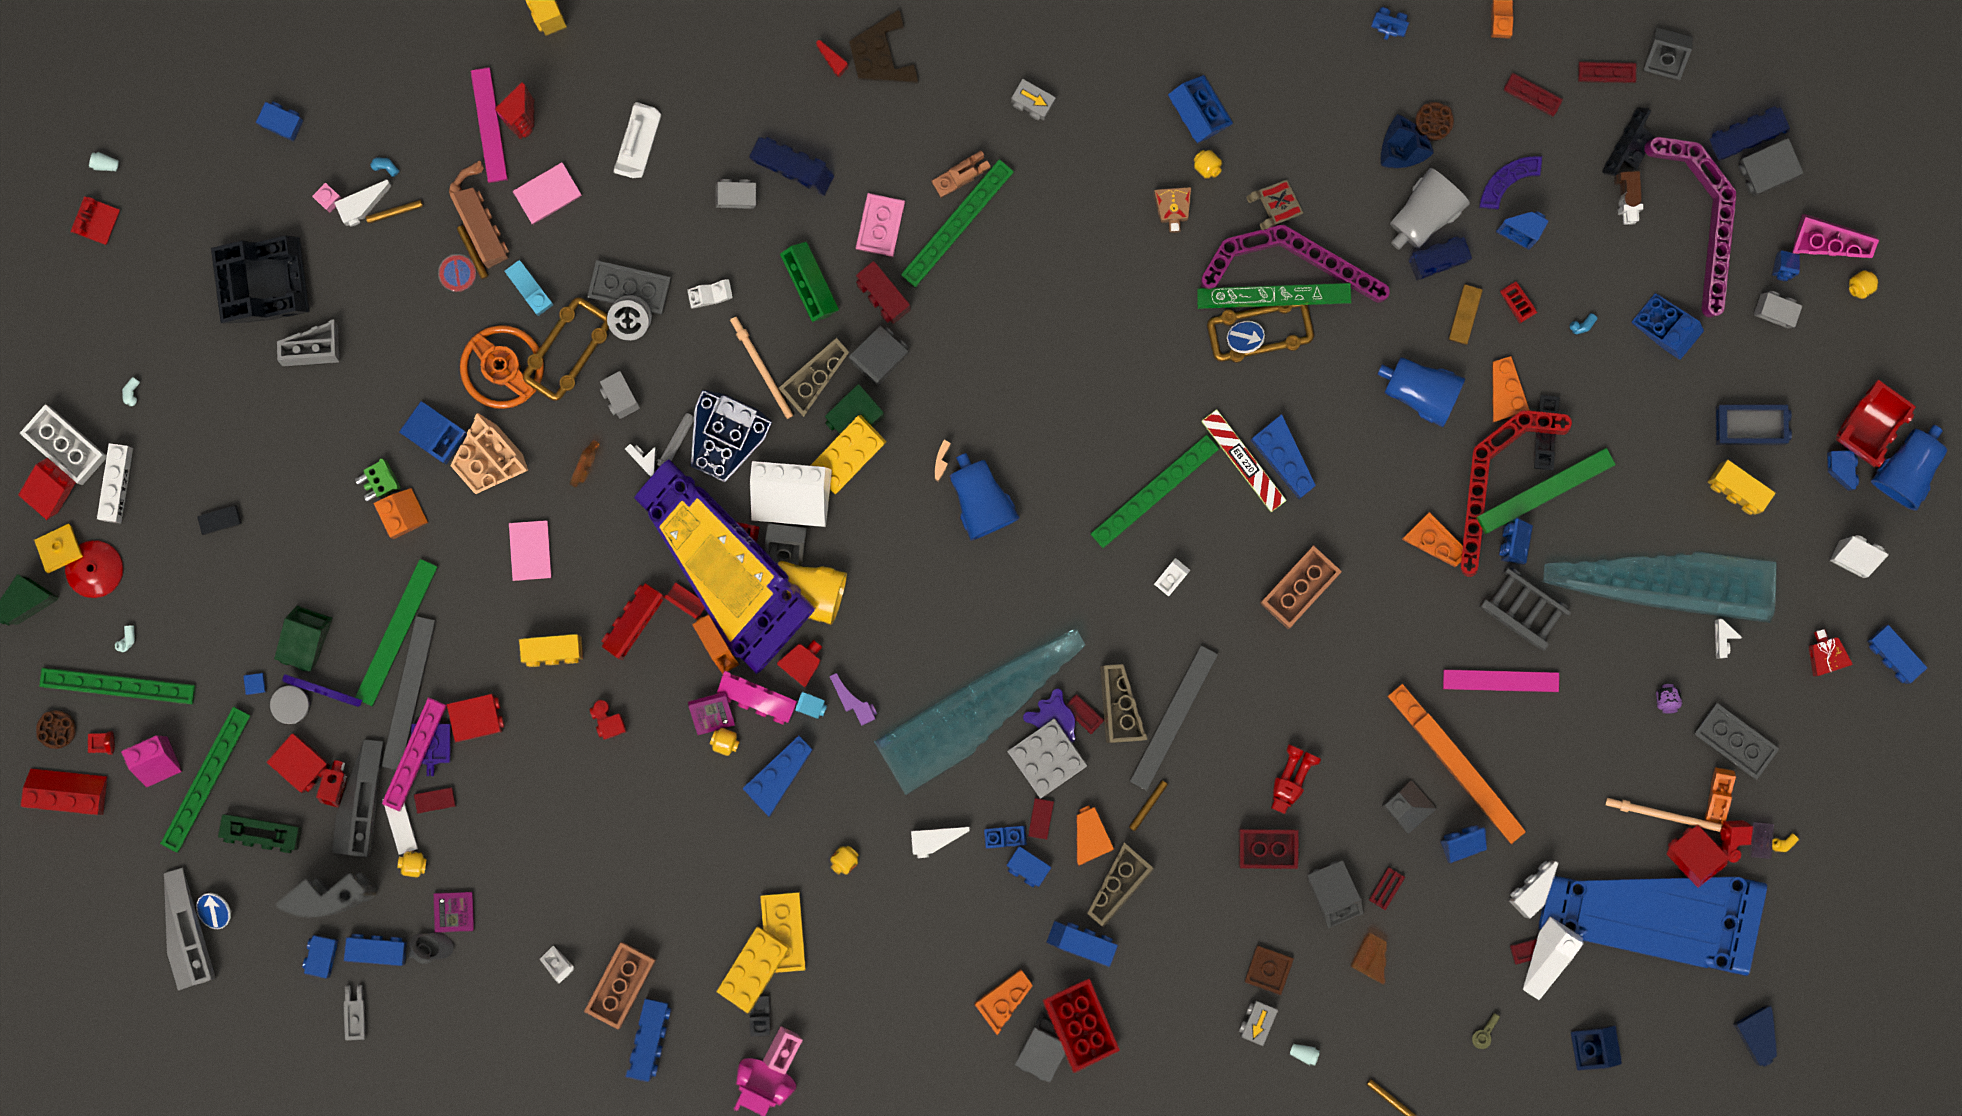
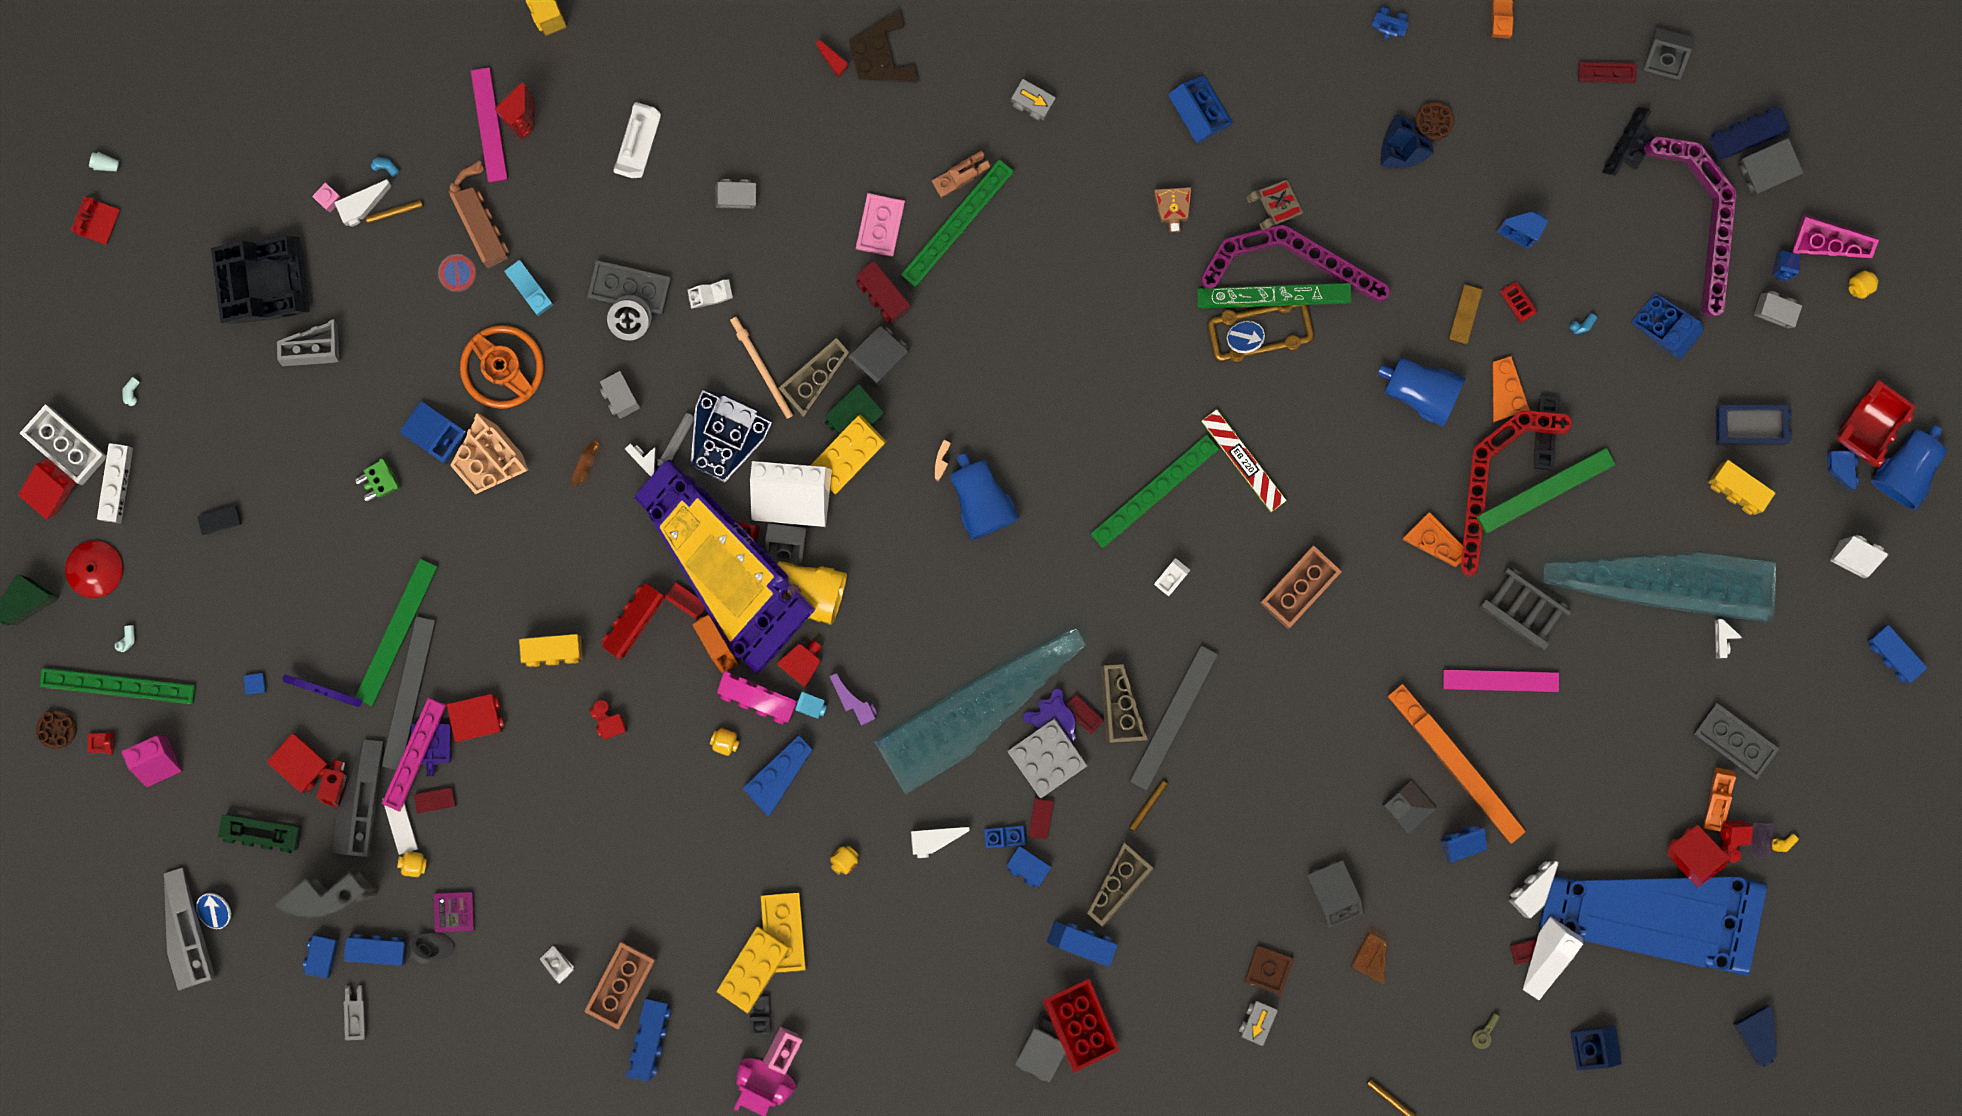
(58, 548): yellow plate -> none
(64, 791): red slope -> none
(205, 779): green plate -> none
(279, 121): blue brick -> none
(289, 704): light grey tile -> none
(302, 638): dark green slope -> none
(400, 513): orange slope -> none
(472, 252): pearl gold bar -> none
(530, 550): bright pink tile -> none
(535, 360): pearl gold bar -> none
(547, 193): bright pink tile -> none
(711, 713): magenta tile -> none
(792, 164): clear blue wedge -> none
(809, 281): green brick -> none
(1003, 999): orange wing -> none
(1091, 836): orange slope -> none
(1208, 164): yellow head -> none
(1268, 849): dark red brick -> none
(1284, 456): blue wedge -> none
(1286, 791): red piece -> none
(1305, 1053): light aqua cone -> none
(1393, 892): dark red tile -> none
(1428, 209): light grey torso -> none
(1439, 258): clear blue wedge -> none
(1507, 176): dark purple tile -> none
(1516, 541): blue slope -> none
(1533, 94): dark red tile -> none
(1626, 806): light nougat bar -> none
(1630, 196): reddish brown hips -> none
(1669, 698): medium lavender head -> none
(1827, 654): red torso -> none

